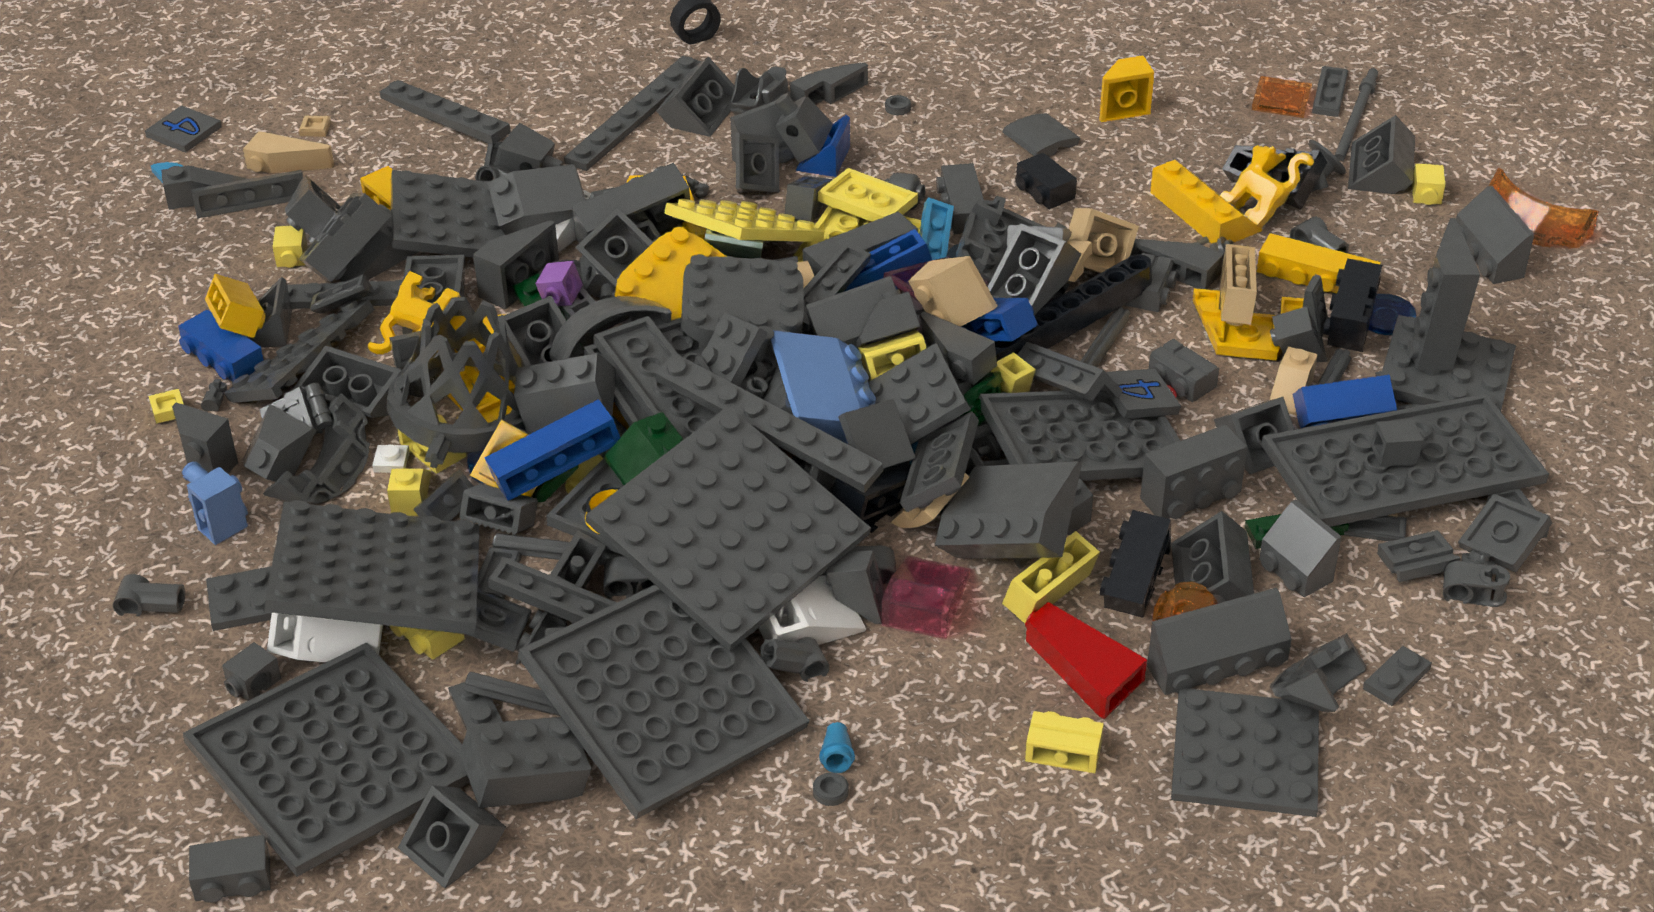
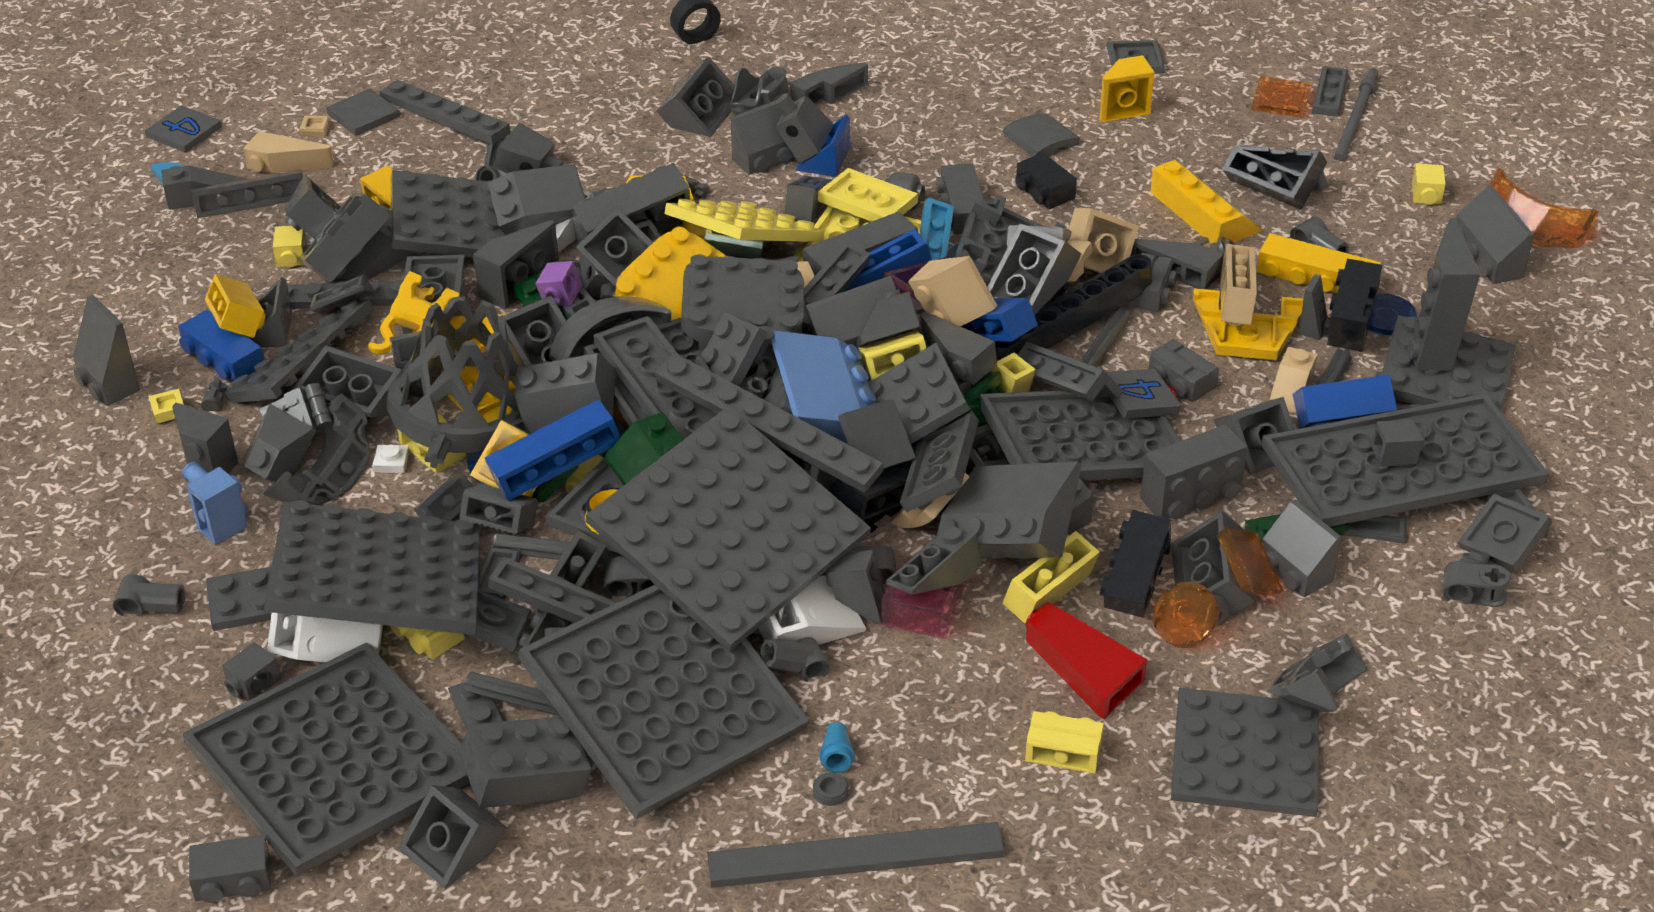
(104, 355): none -> dark grey slope
(363, 112): none -> dark grey tile
(407, 489): light yellow slope -> none
(629, 116): dark grey plate -> none
(757, 164): dark grey slope -> none
(855, 854): none -> dark grey tile
(897, 105): dark grey tile -> none
(940, 564): none -> dark grey slope
(1147, 48): none -> dark grey tile
(1219, 641): dark grey slope -> none
(1249, 562): none -> clear orange tile
(1257, 183): yellow animal -> none
(1298, 331): dark grey slope -> none
(1333, 163): dark grey piece -> none
(1383, 159): dark grey slope -> none
(1397, 675): dark grey plate -> none
(1417, 555): dark grey plate -> none

